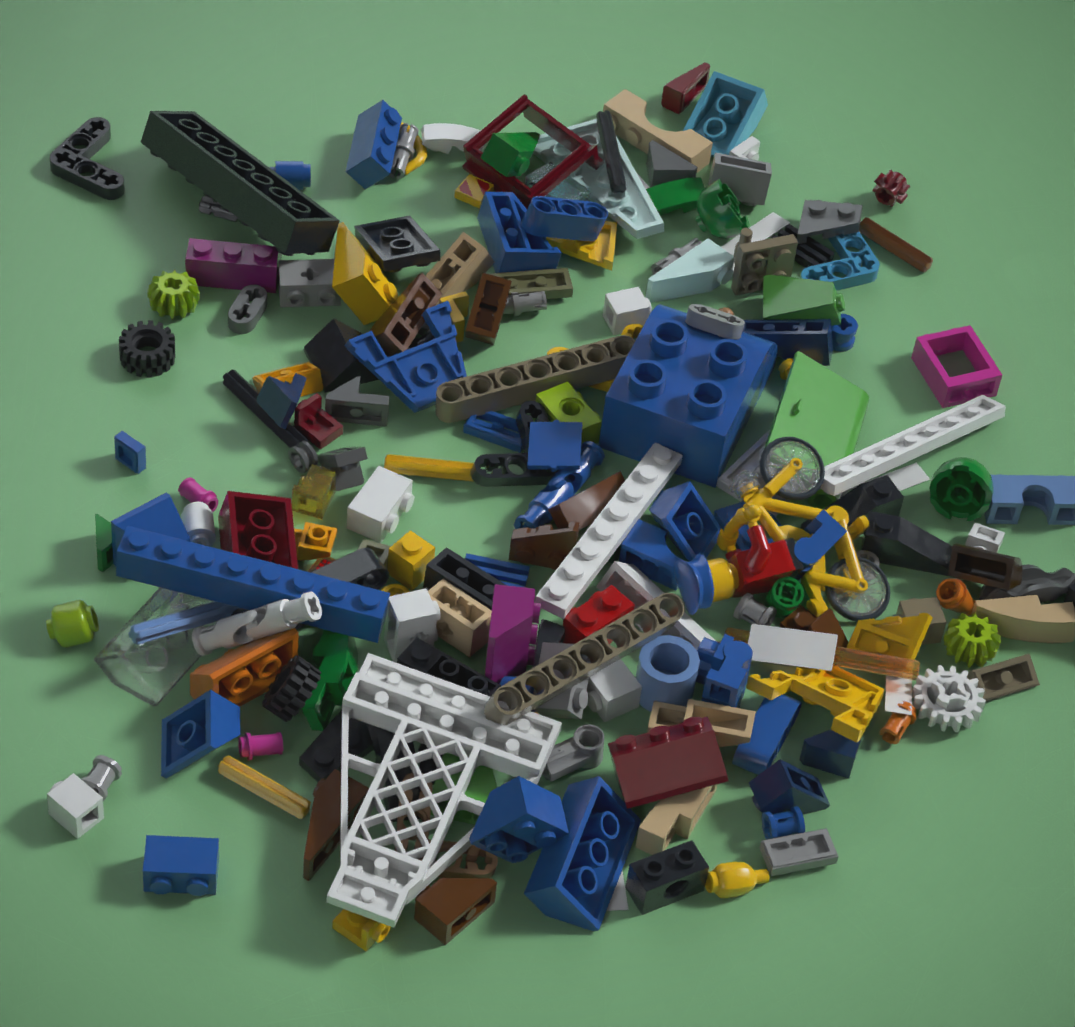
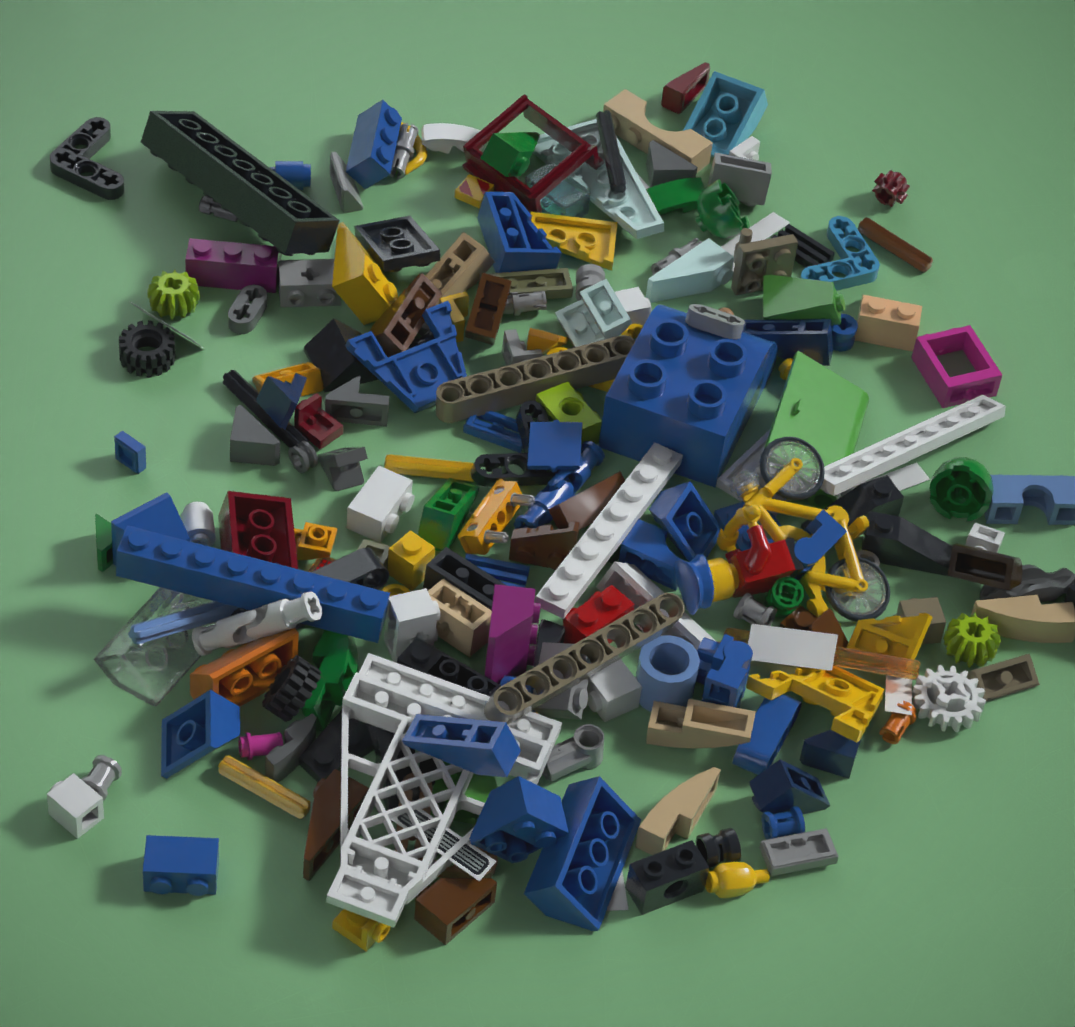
(72, 623): lime head -> none
(166, 324): none -> white sticker
(196, 493): dark pink pin -> none
(252, 441): none -> dark grey slope
(285, 758): none -> dark grey slope
(314, 492): clear yellow brick -> none
(344, 185): none -> light grey slope
(446, 513): none -> green slope
(467, 743): none -> blue slope
(467, 857): none -> sticker
(491, 517): none -> light orange piece
(515, 350): none -> light grey bracket
(544, 340): none -> light orange slope
(564, 218): blue beam -> none
(587, 276): none -> light grey wheel
(595, 316): none -> light aqua slope
(667, 761): dark red slope -> none
(719, 847): none -> black wheel
(828, 219): dark grey wing -> none
(888, 323): none -> light nougat slope
(955, 596): orange cone -> none

